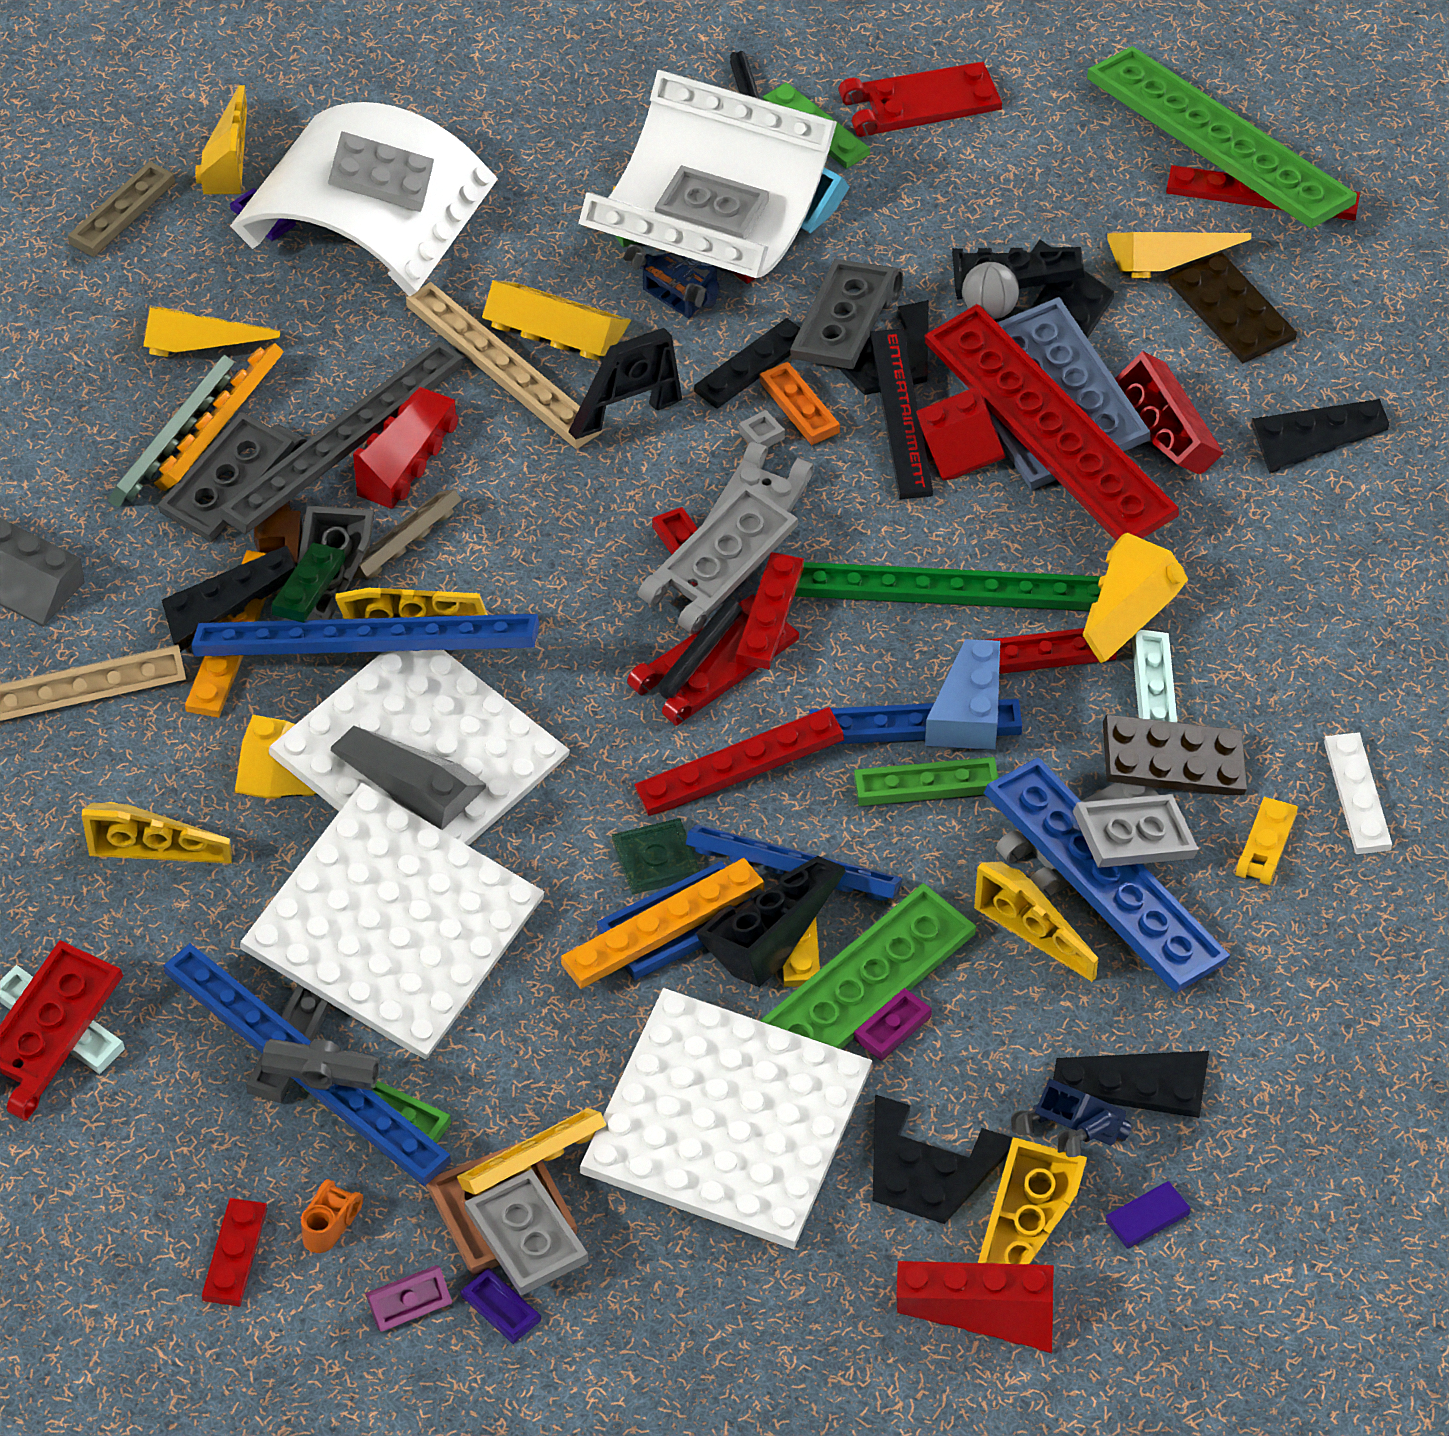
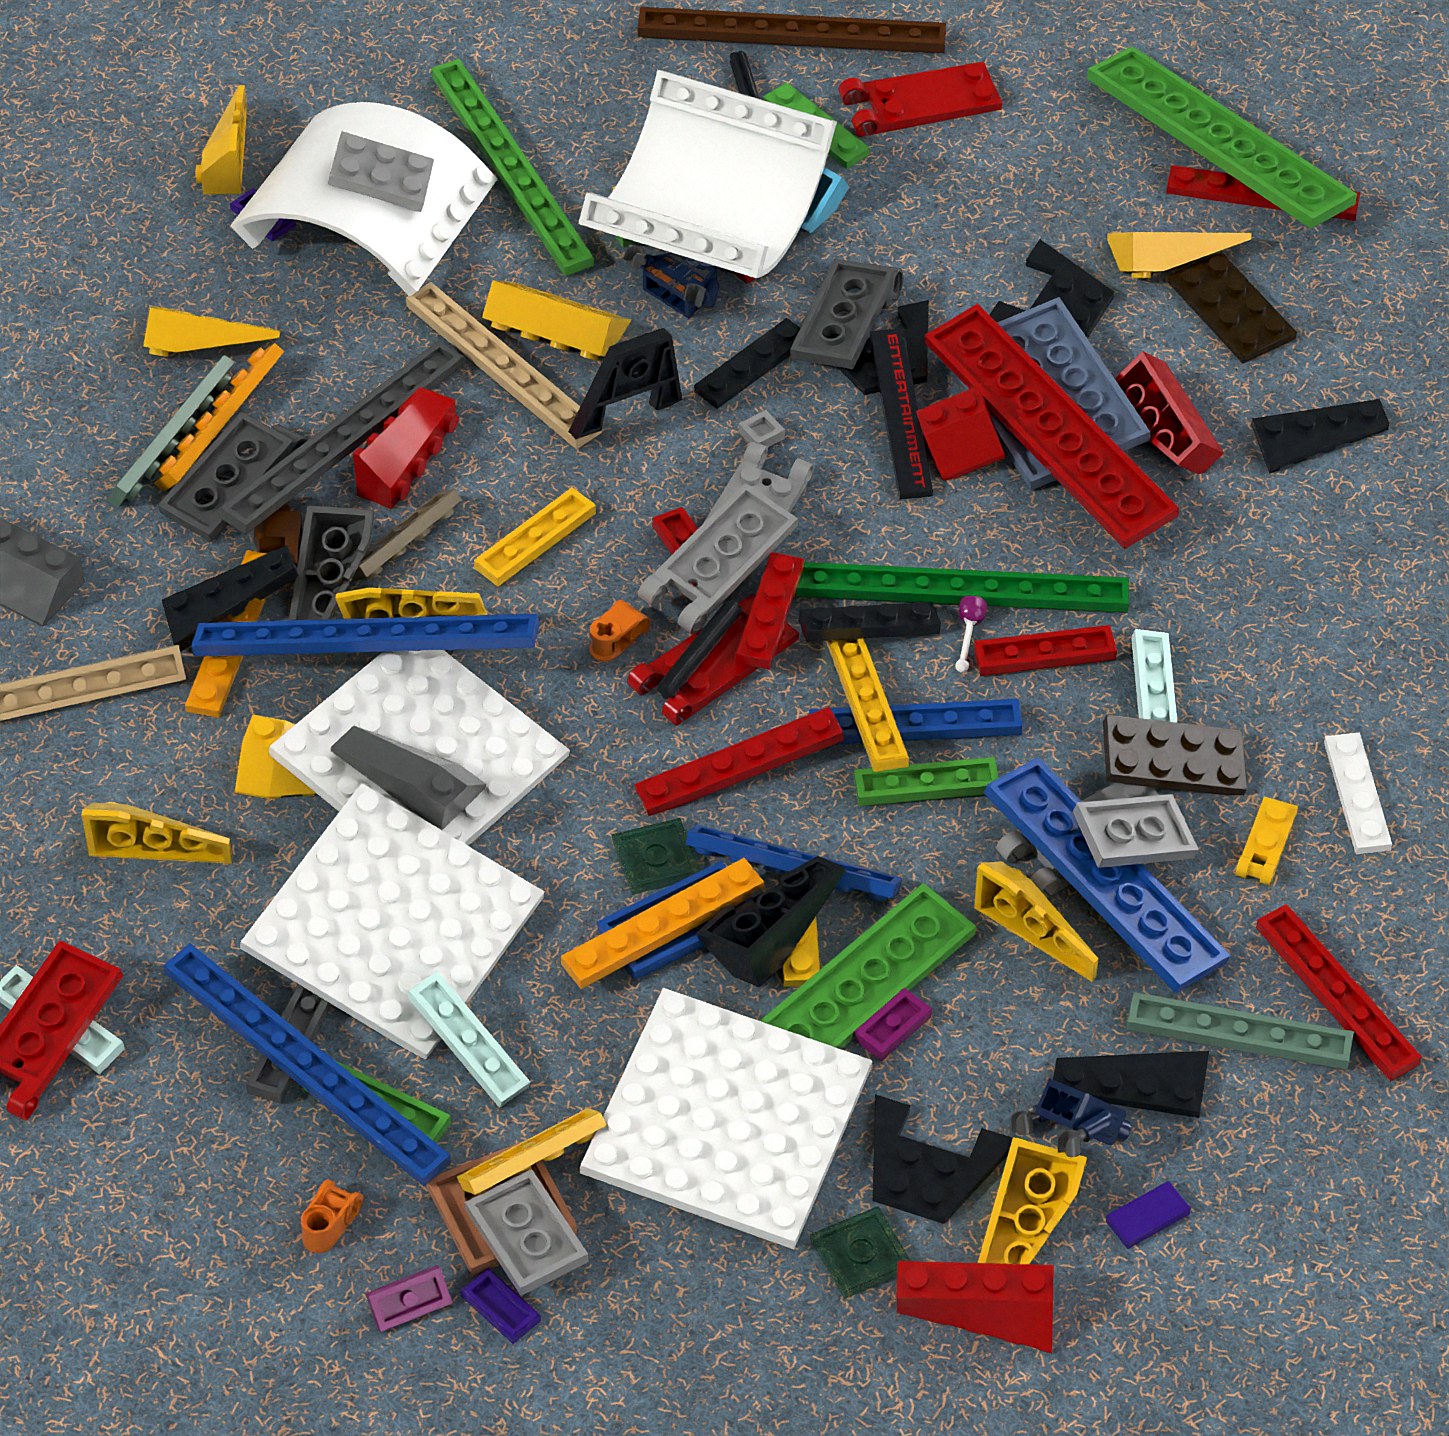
(121, 209): dark tan plate -> none
(234, 1252): red plate -> none
(308, 582): dark green plate -> none
(320, 1064): dark grey piece -> none
(468, 1039): none -> light aqua plate
(512, 167): none -> bright green plate
(534, 536): none -> yellow plate
(616, 631): none -> orange piece
(712, 202): light grey plate -> none
(792, 29): none -> reddish brown plate
(799, 403): orange plate -> none
(859, 1251): none -> clear green tile
(868, 704): none -> yellow tile
(869, 621): none -> black plate
(968, 701): medium blue wedge -> none
(971, 612): none -> hinge
(992, 288): light grey piece -> none
(1030, 268): black wing -> none
(1135, 588): yellow wedge -> none
(1240, 1030): none -> sand green plate
(1338, 992): none -> red plate

